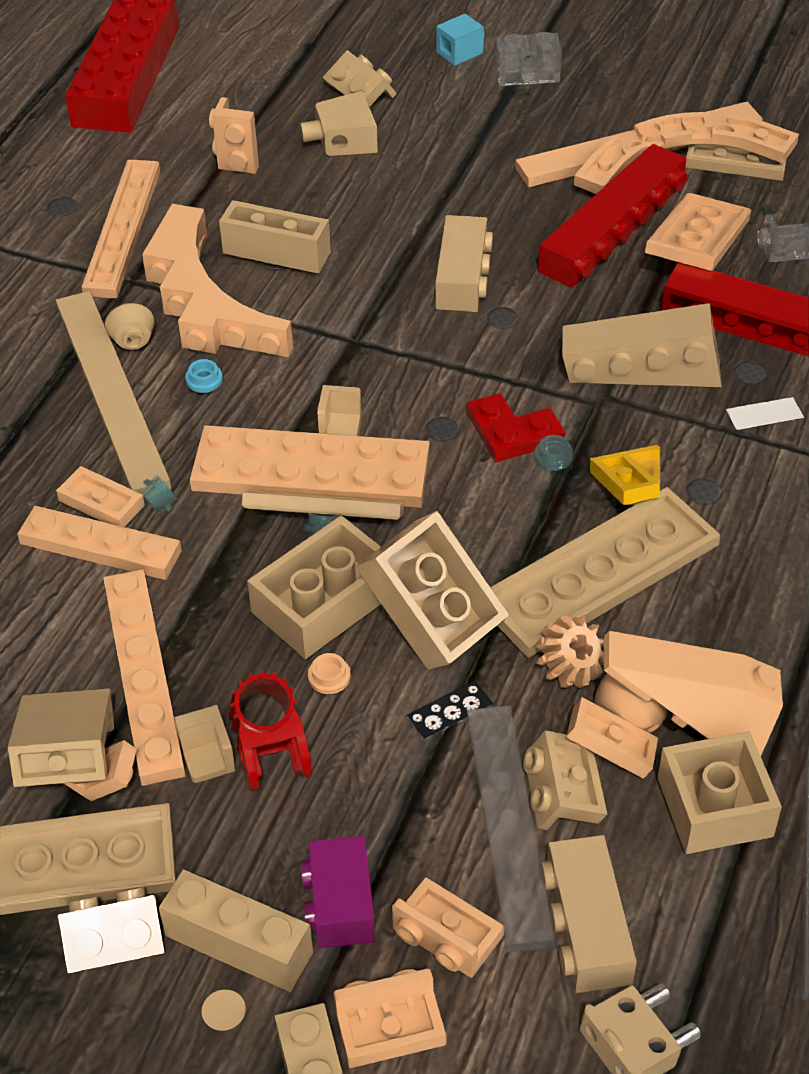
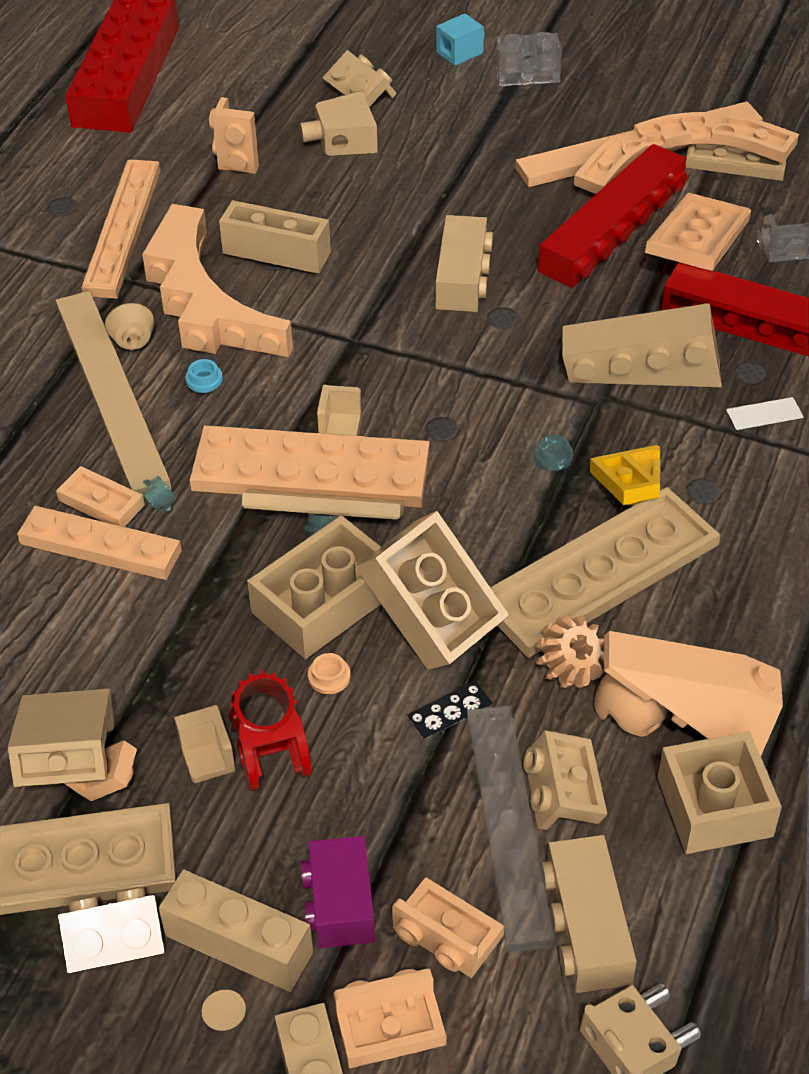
(143, 678): light nougat plate -> none
(510, 435): red plate -> none
(612, 737): light nougat plate -> none

